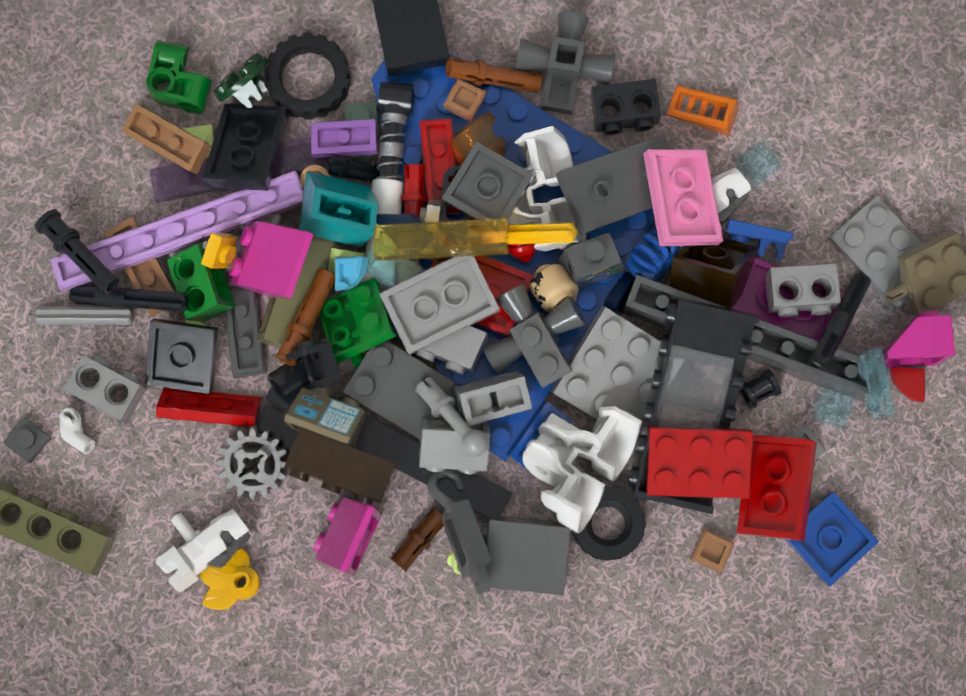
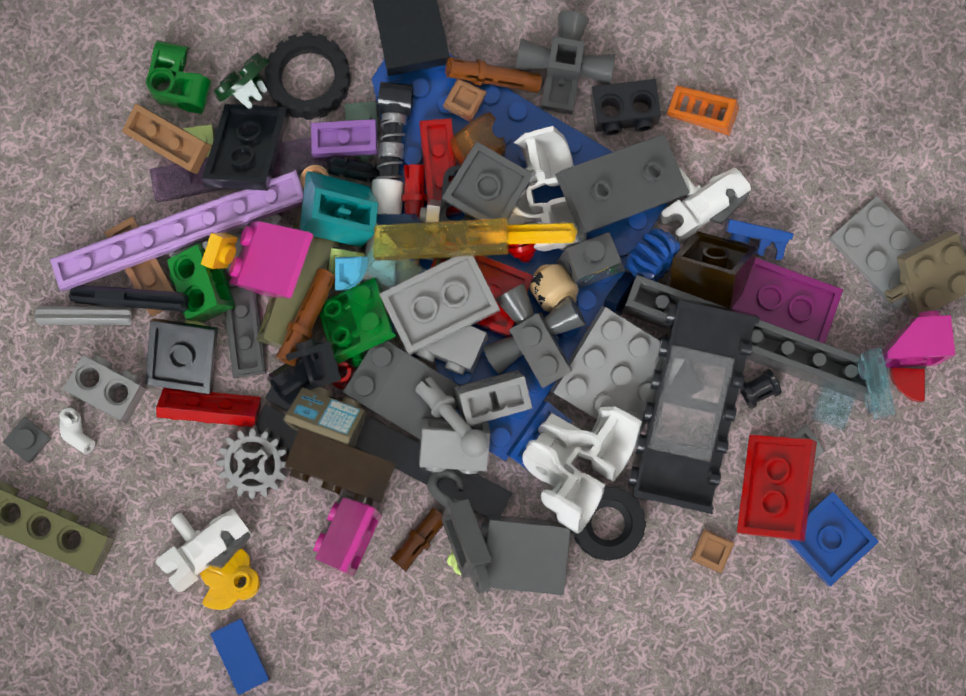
(67, 241): black pin -> none
(240, 656): none -> blue tile
(343, 366): none -> red pin
(682, 197): bright pink tile -> none
(699, 462): red plate -> none
(758, 164): clear light blue tile -> none
(800, 281): light grey brick -> none
(841, 319): black axle -> none

